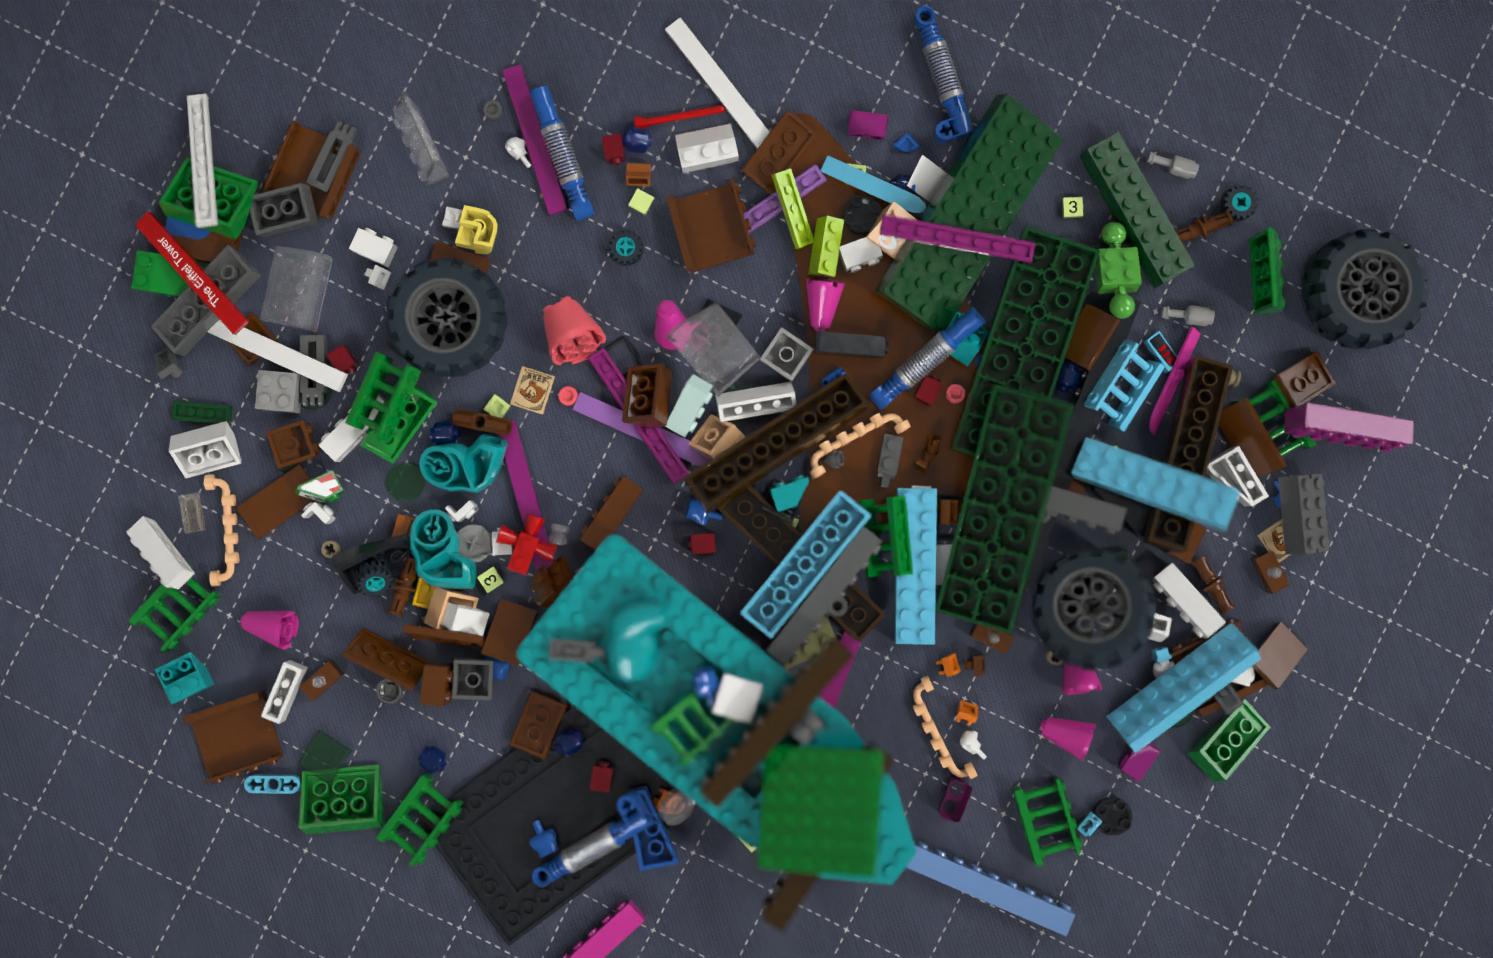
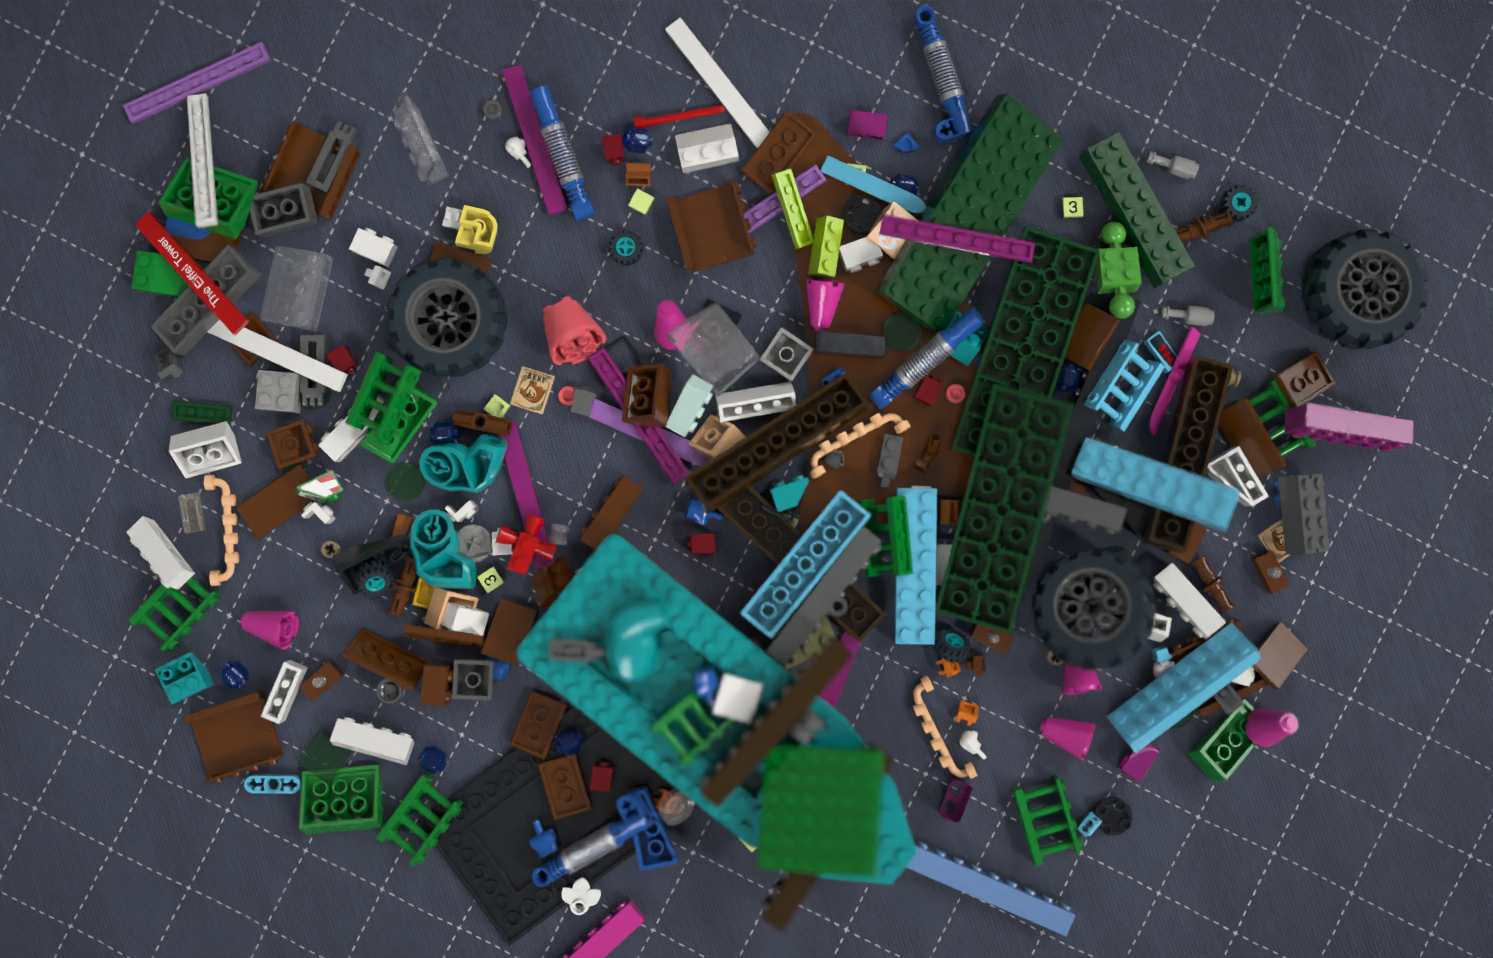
(197, 82): none -> medium lavender tile
(234, 674): none -> clear blue head
(372, 741): none -> white brick
(564, 786): none -> reddish brown tile
(580, 894): none -> white plate
(583, 400): none -> dark grey tile
(902, 332): none -> clear green piece
(926, 178): white sticker -> none
(951, 645): none -> black wheel
(1269, 726): none -> dark pink cone

